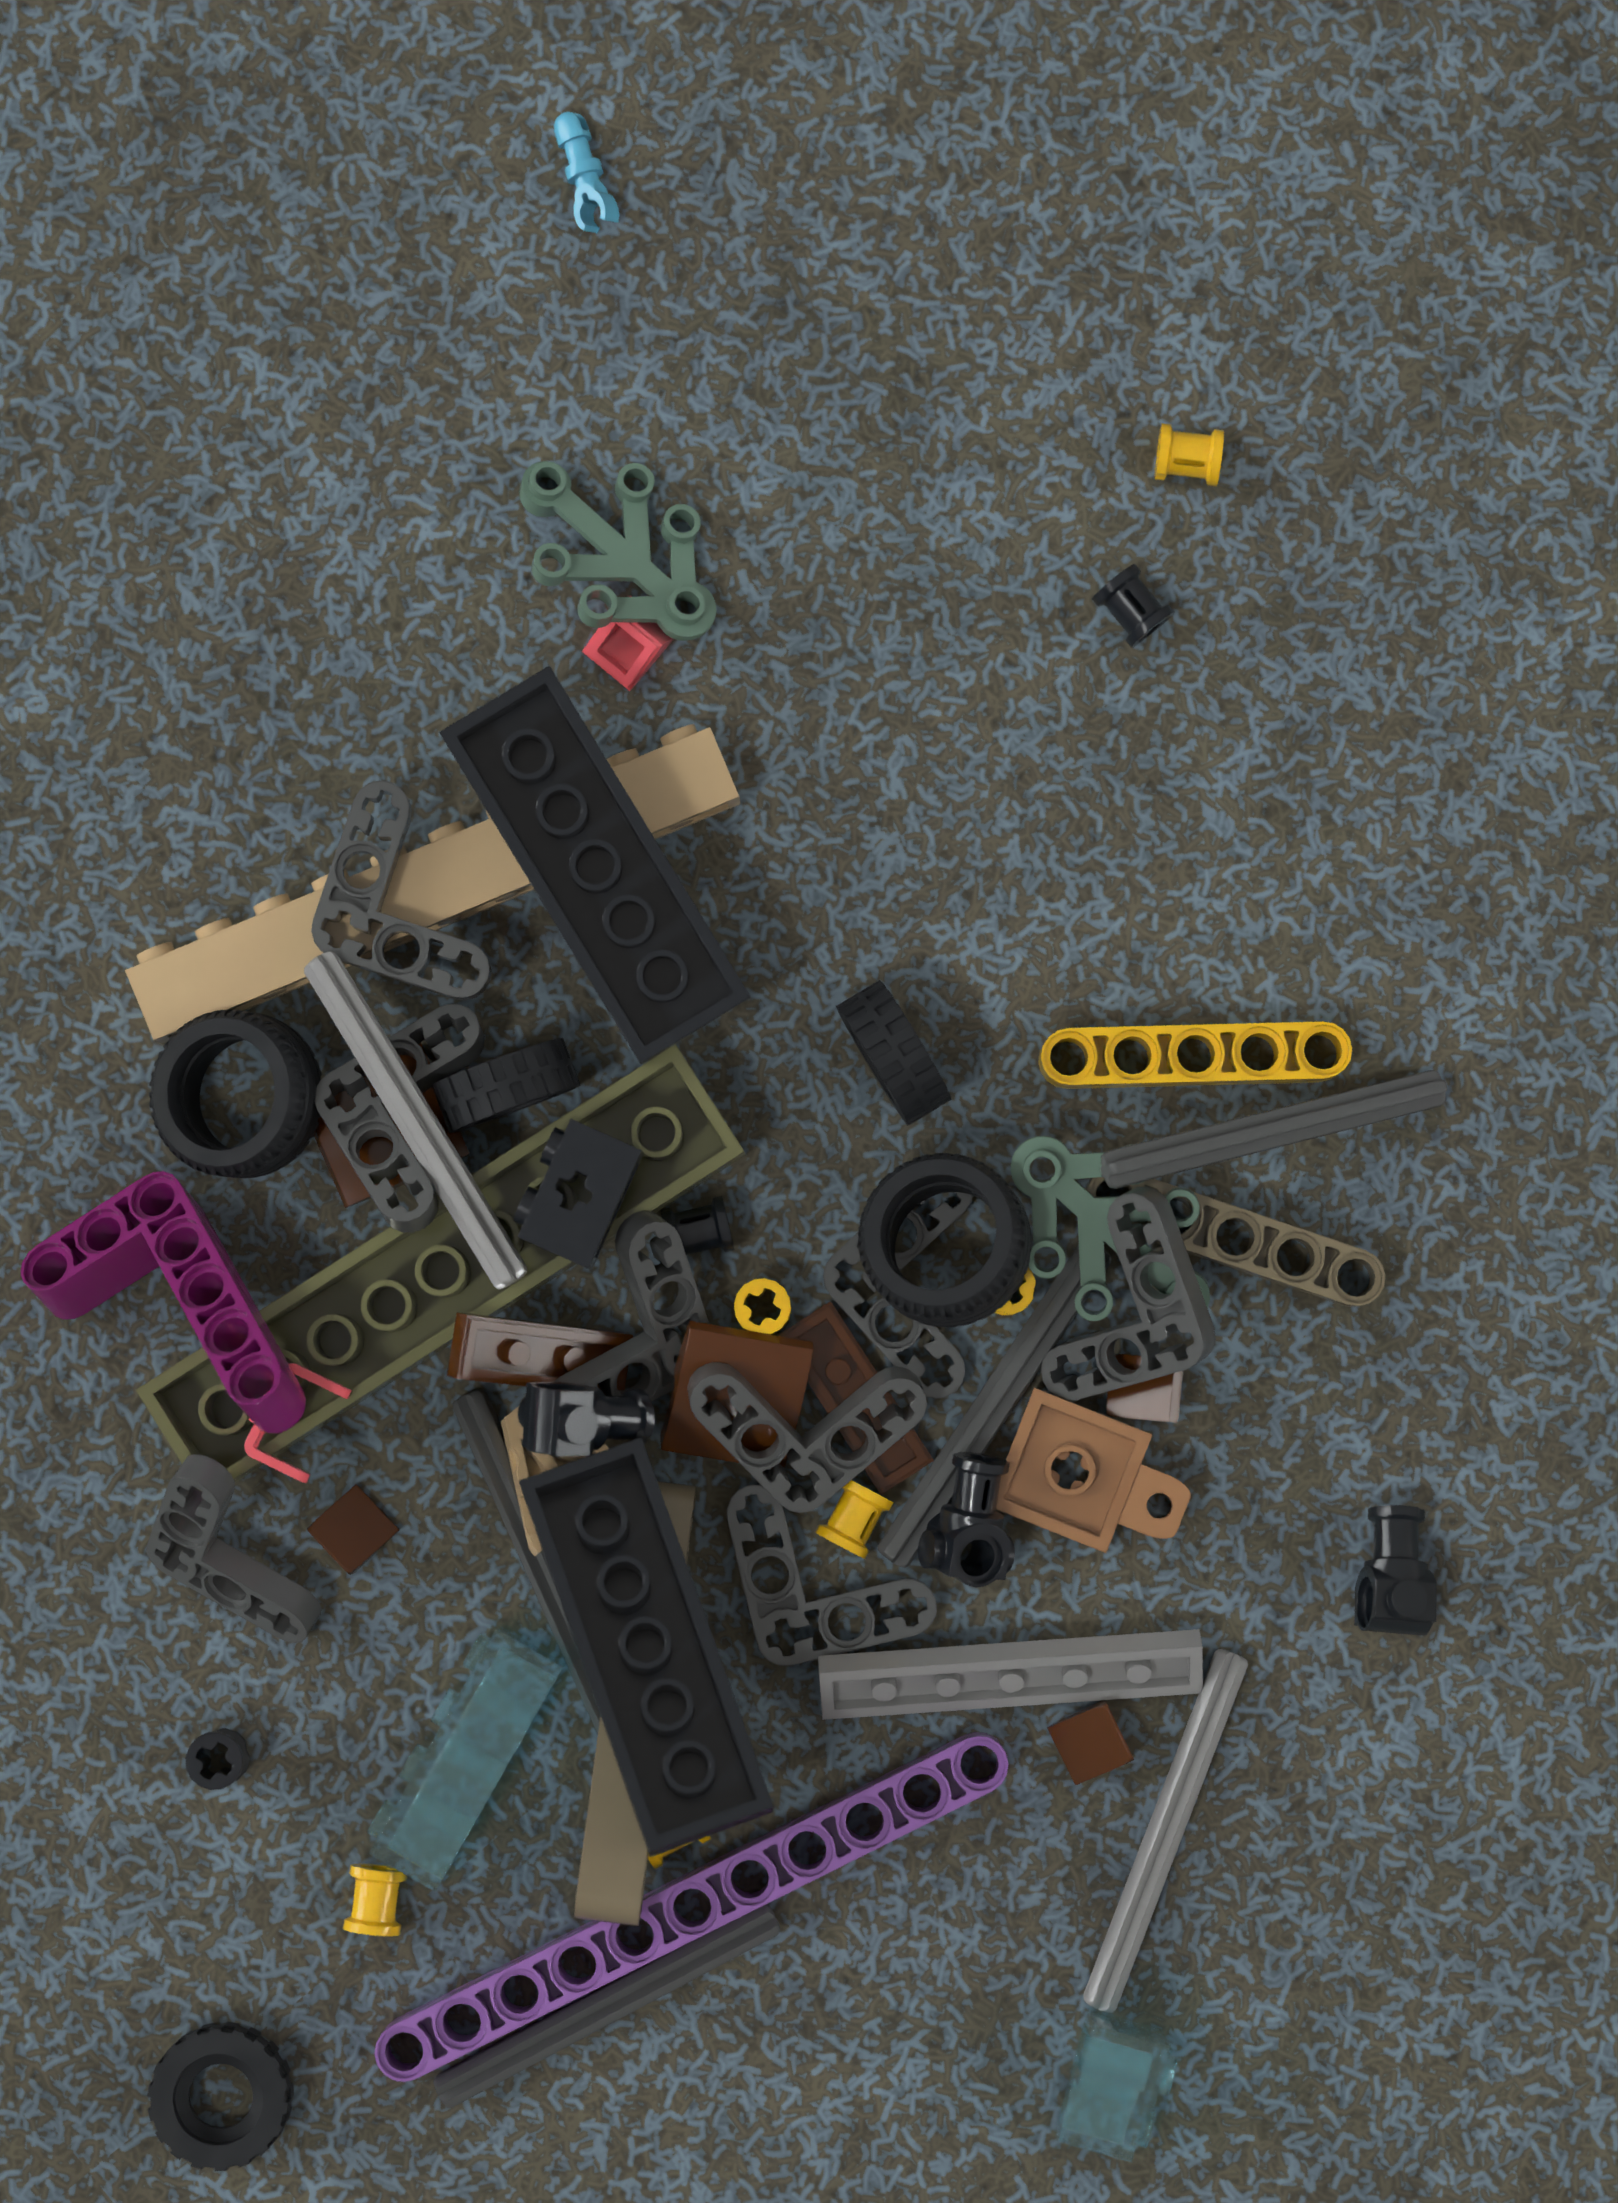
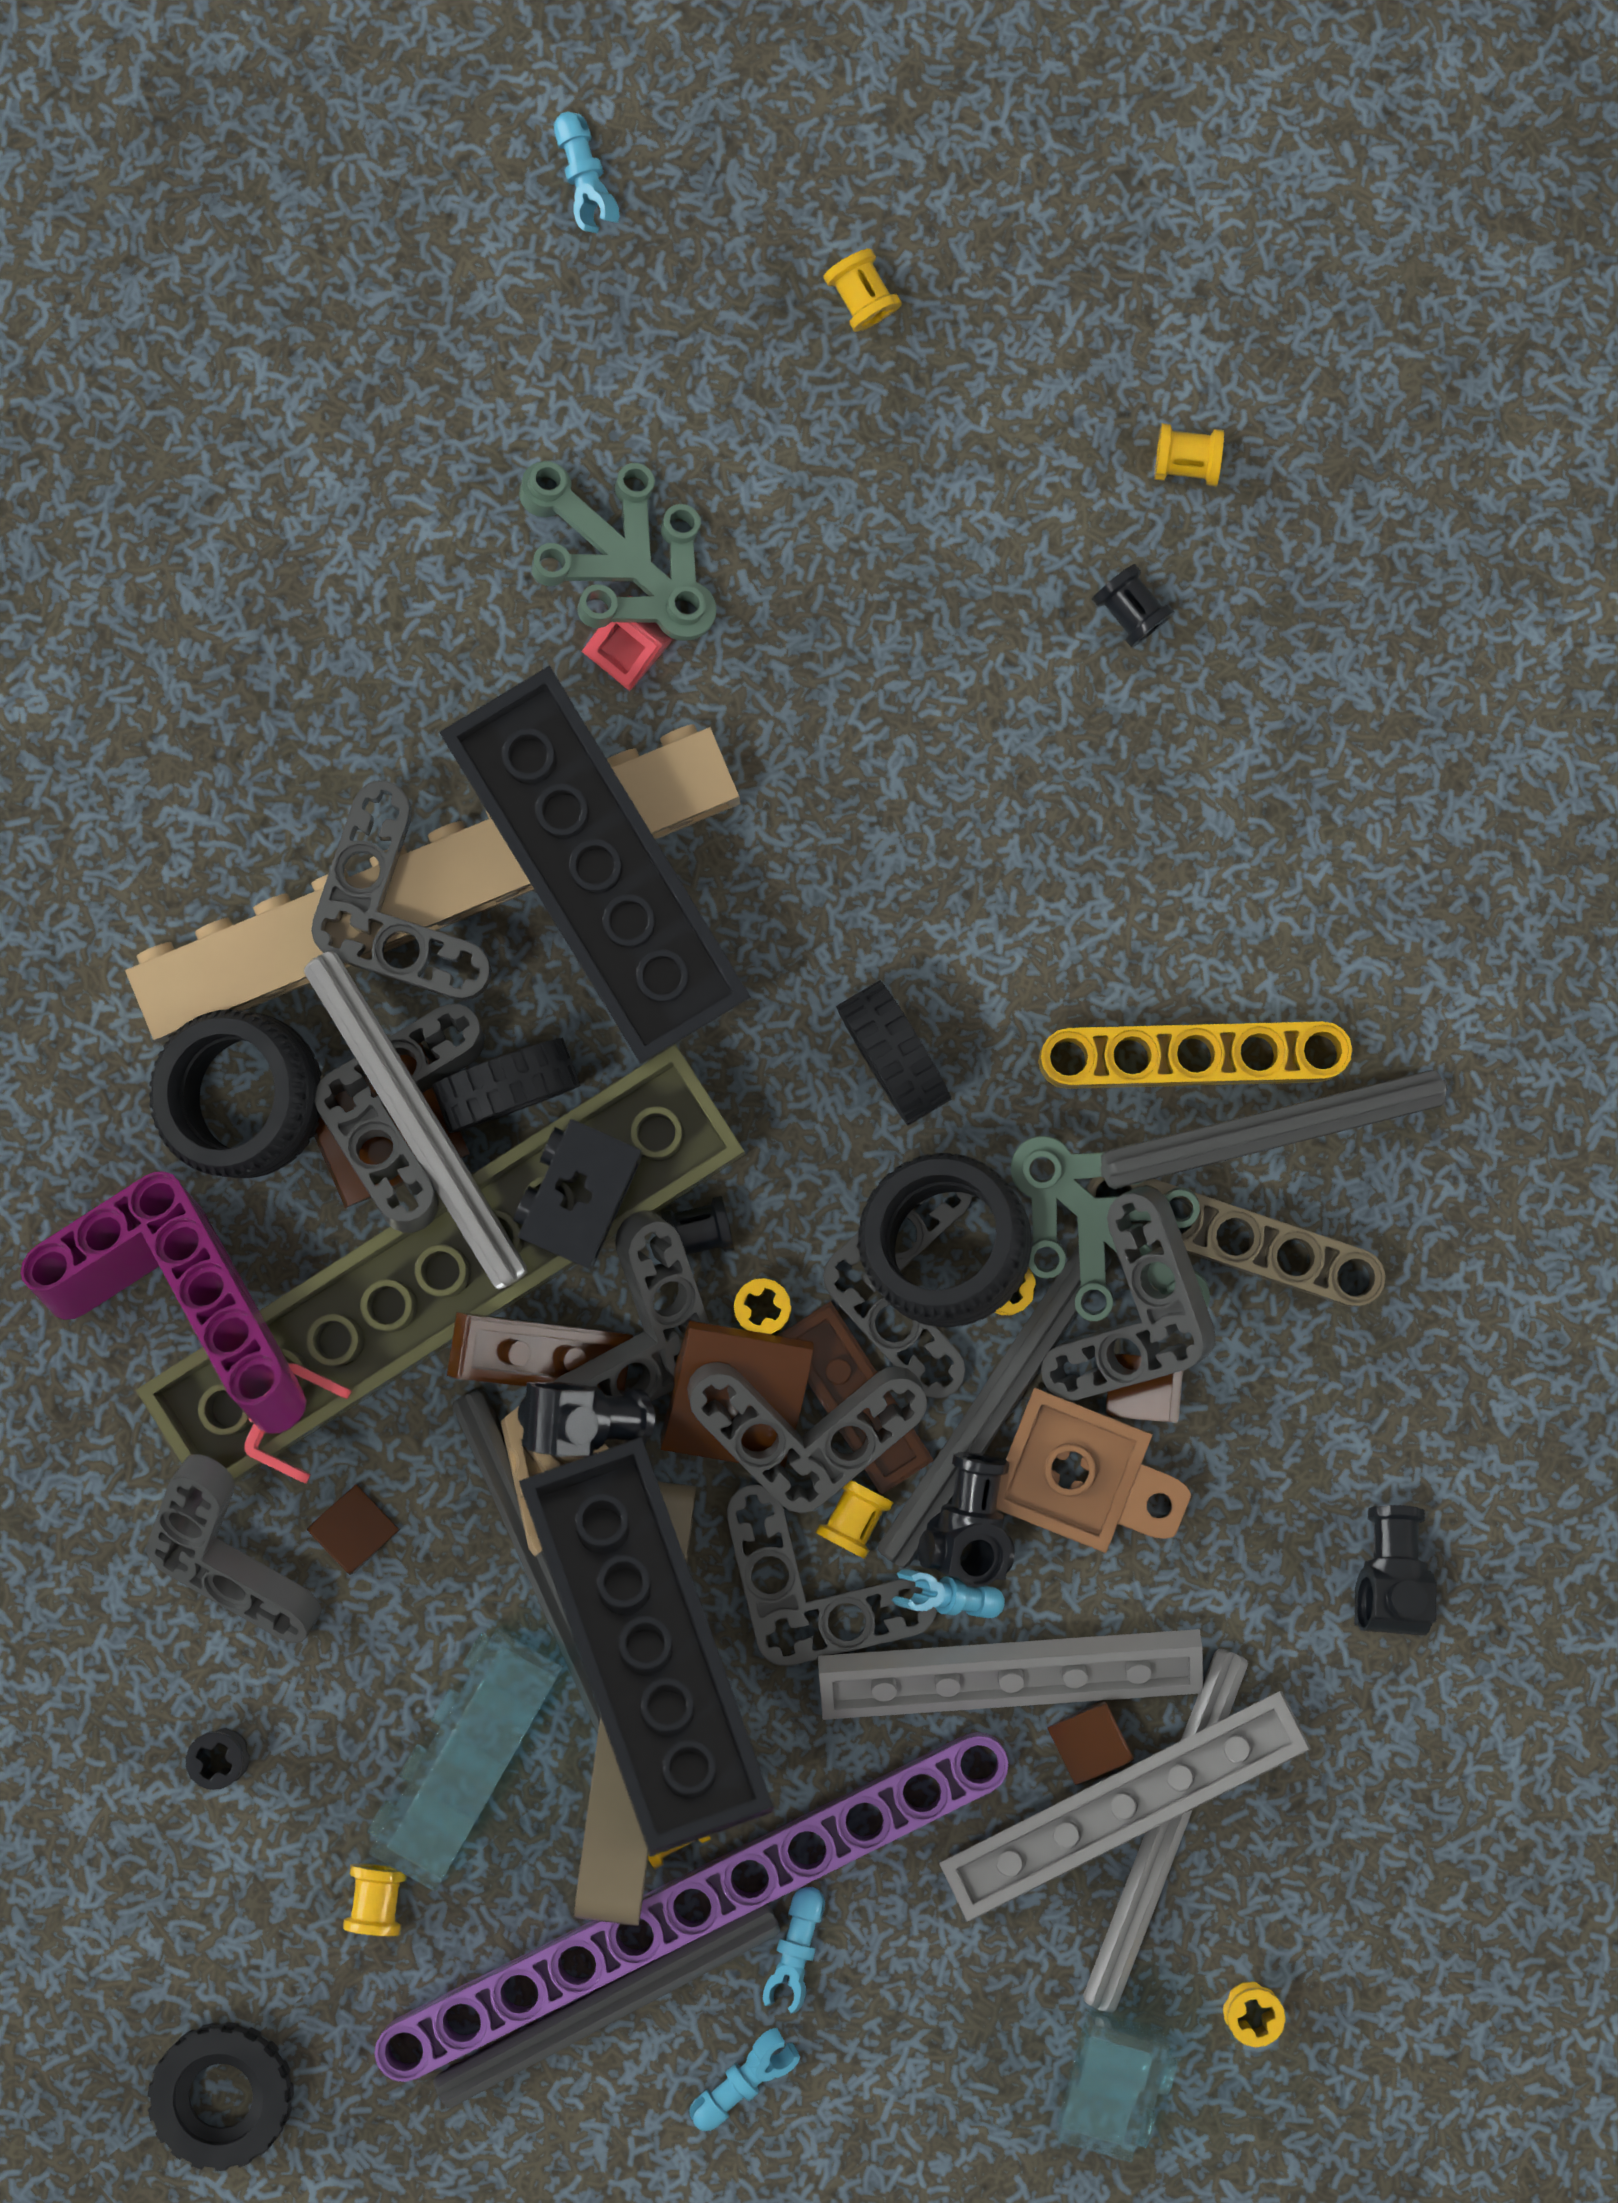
(712, 2108): none -> medium azure piece
(806, 1910): none -> medium azure piece
(862, 290): none -> yellow bush
(950, 1596): none -> medium azure piece
(1125, 1806): none -> light grey plate
(1272, 2020): none -> yellow bush

